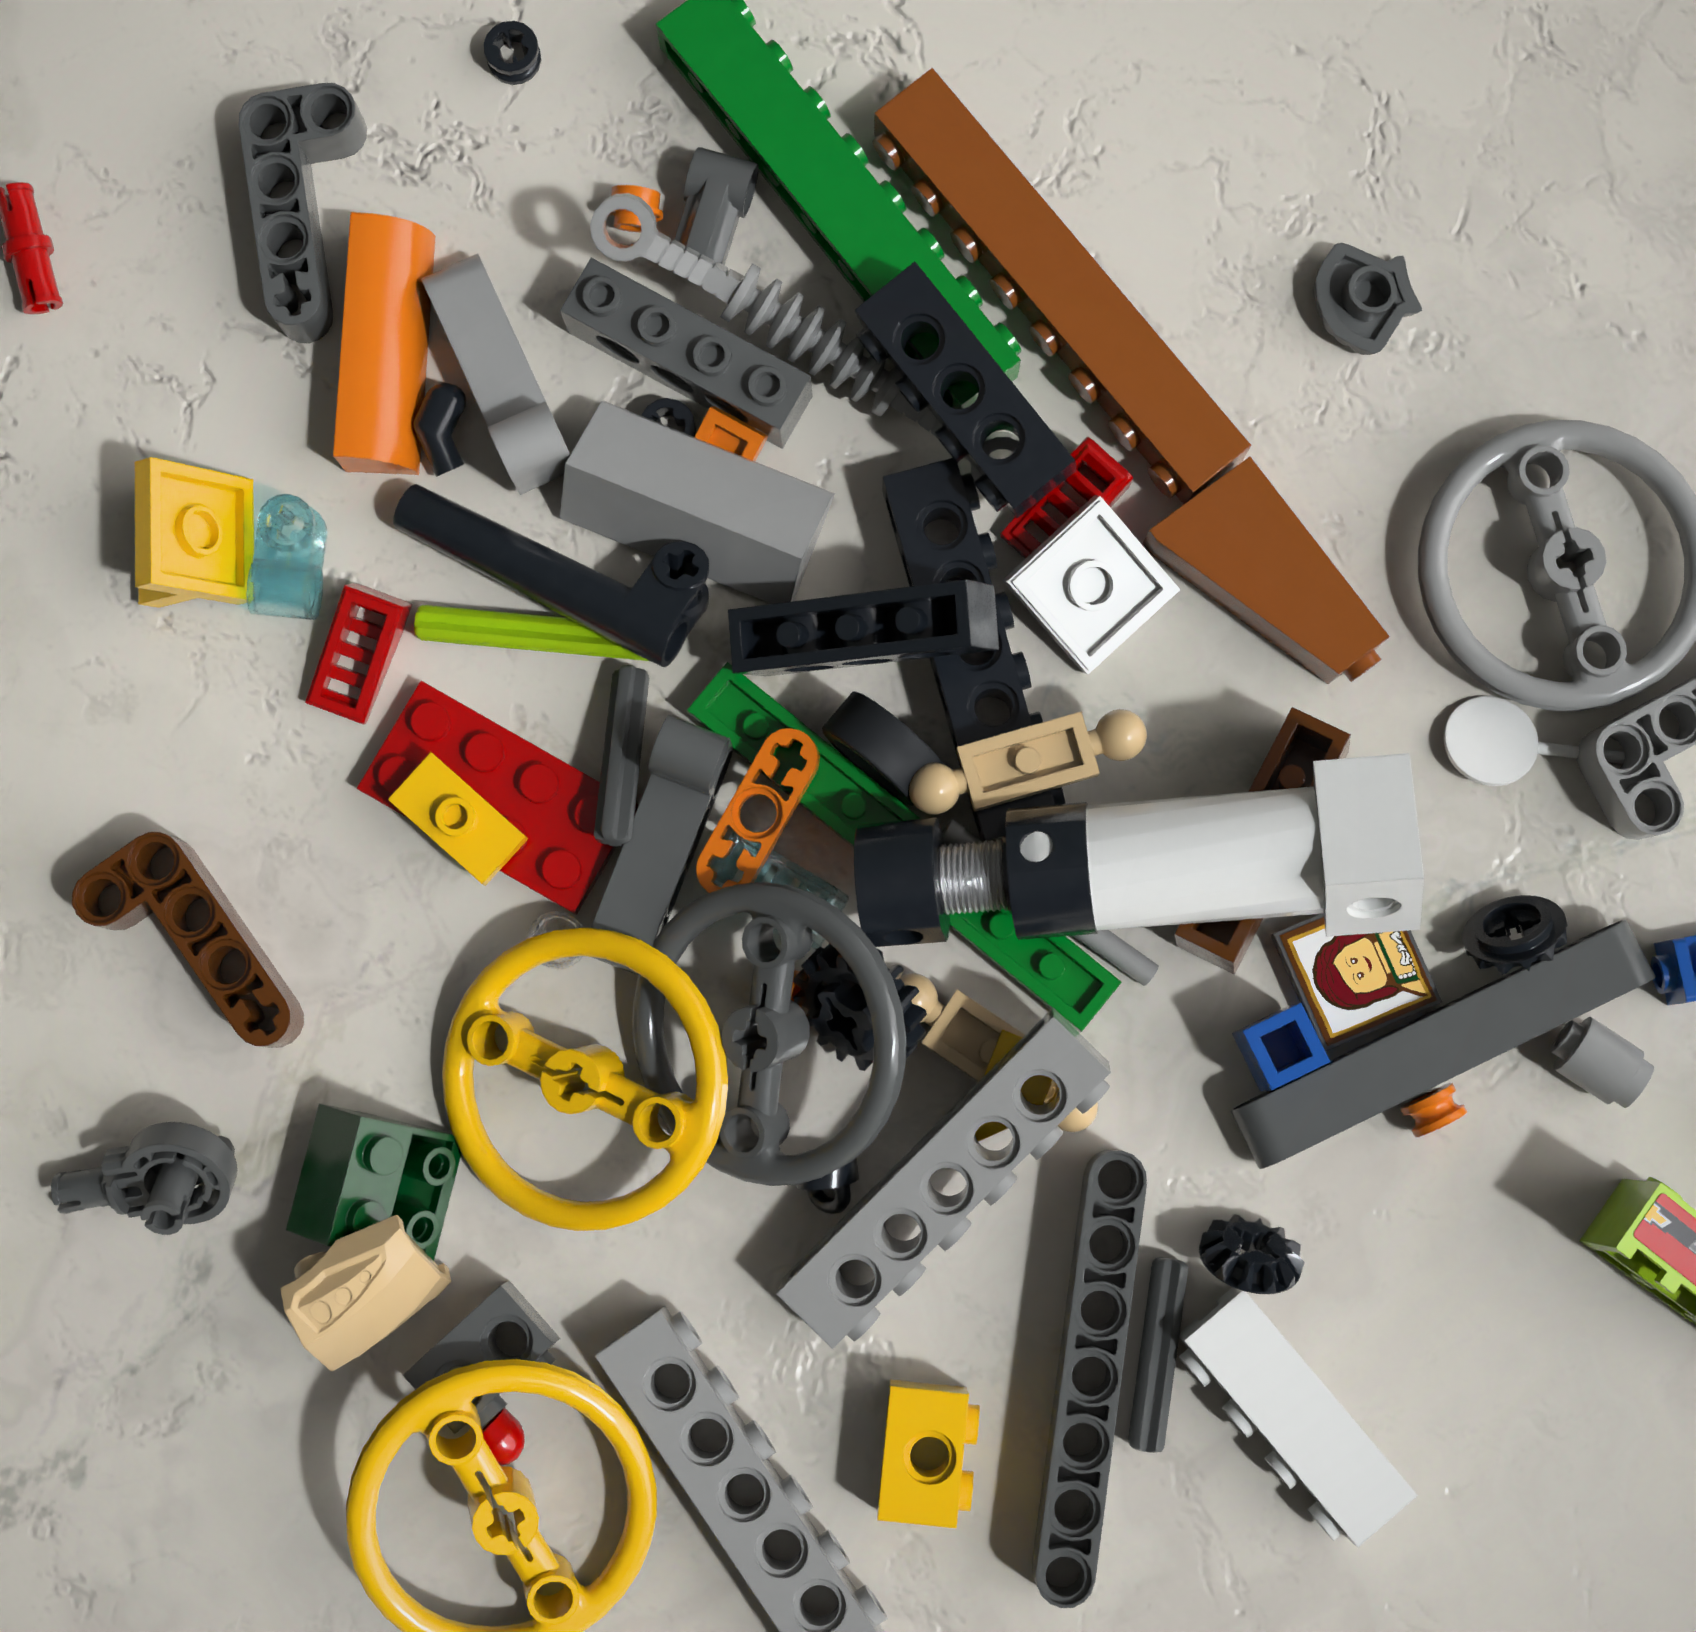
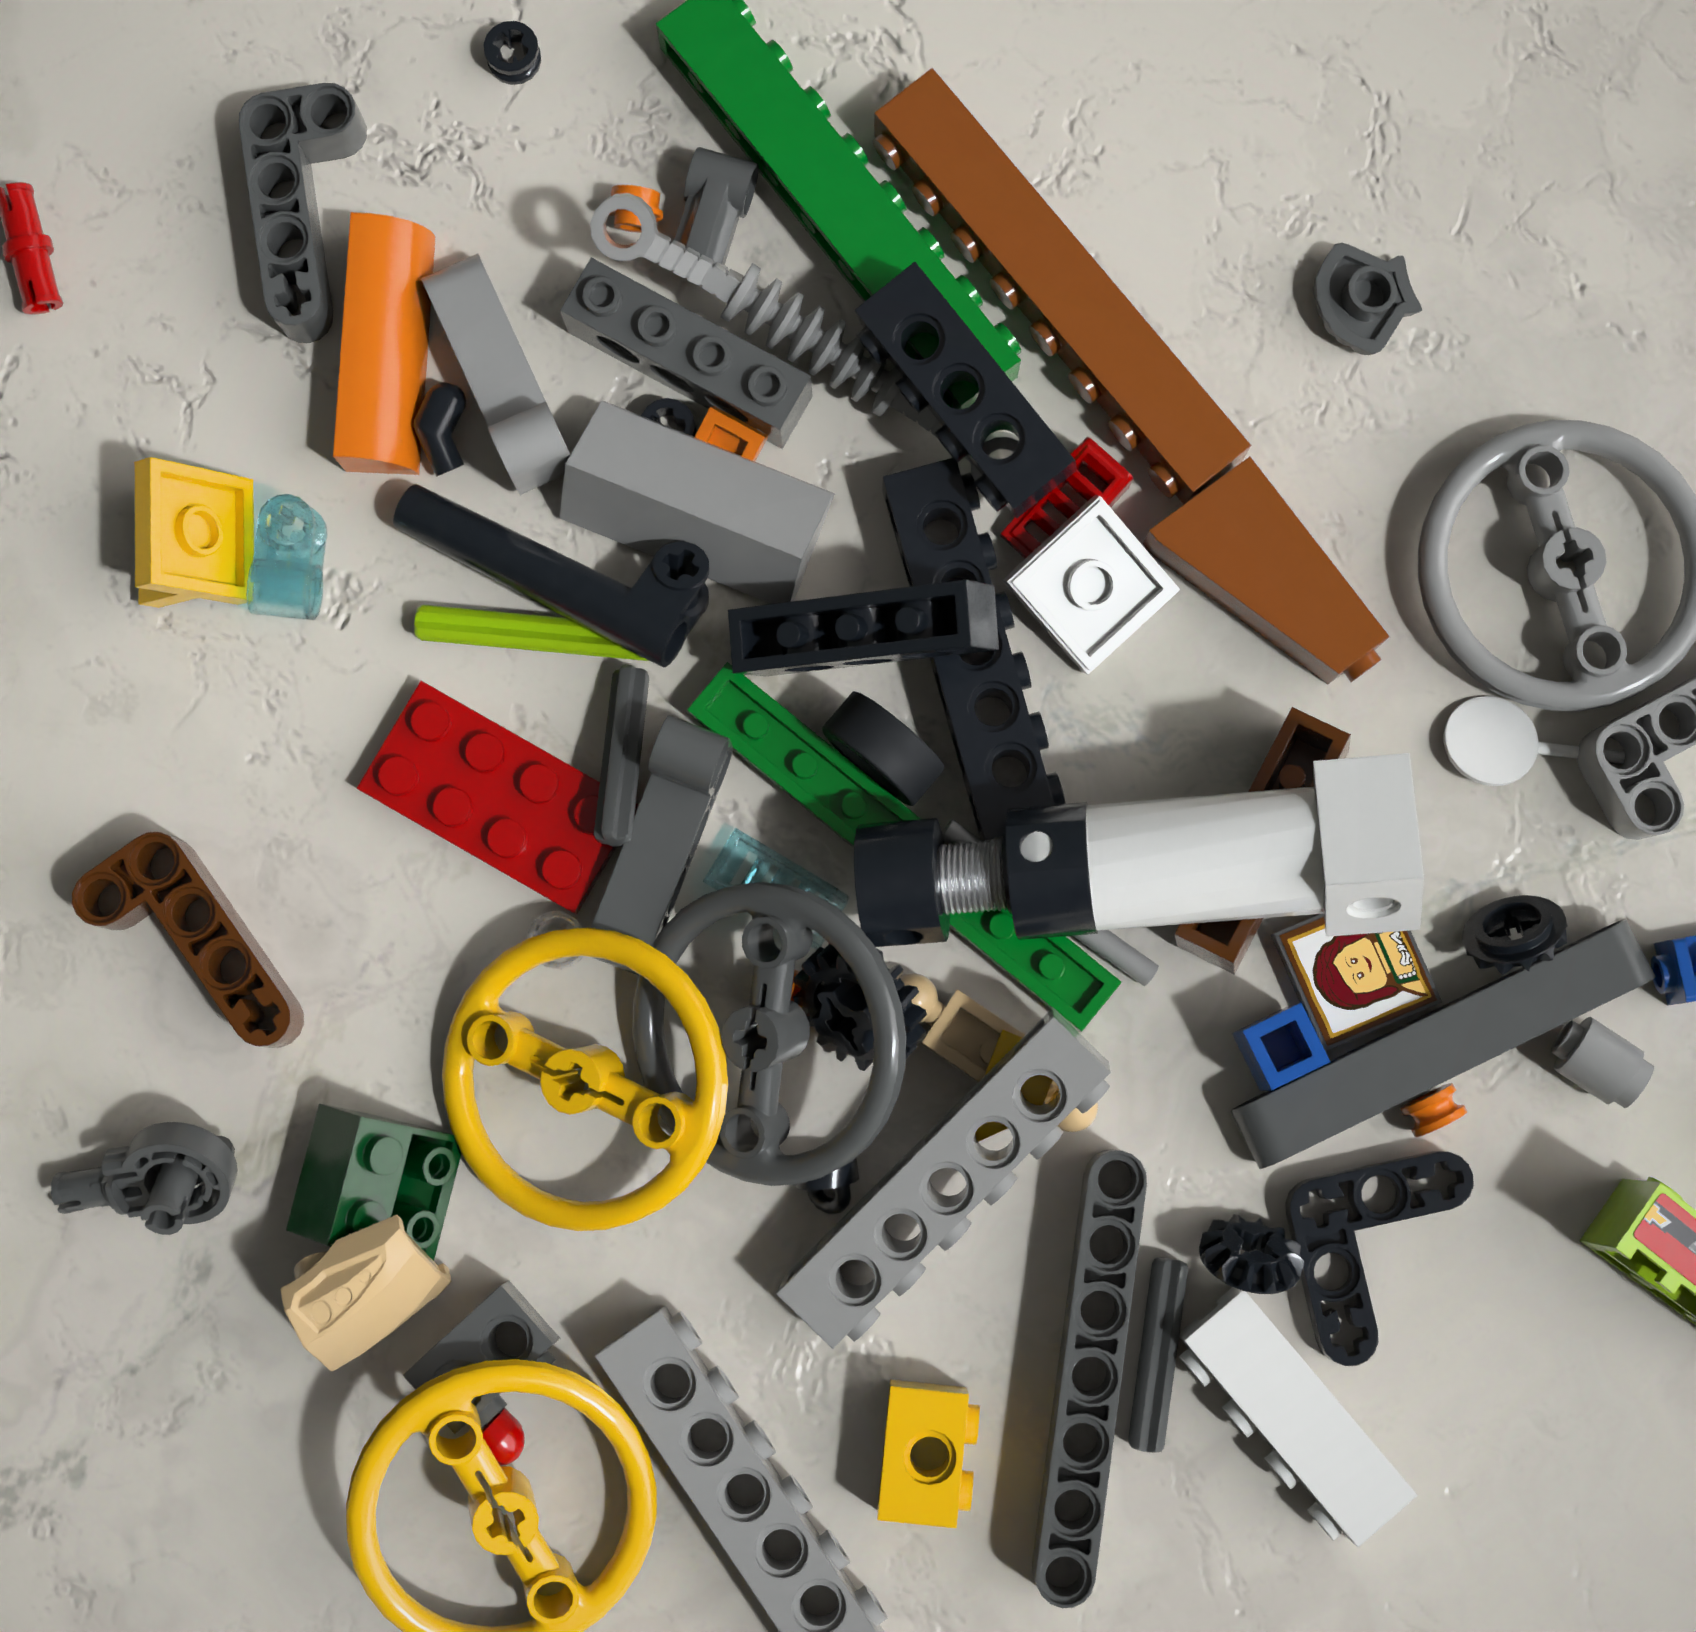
(336, 644): red slope -> none
(458, 819): yellow plate -> none
(769, 765): orange beam -> none
(1028, 761): tan plate -> none
(1339, 1237): none -> black beam

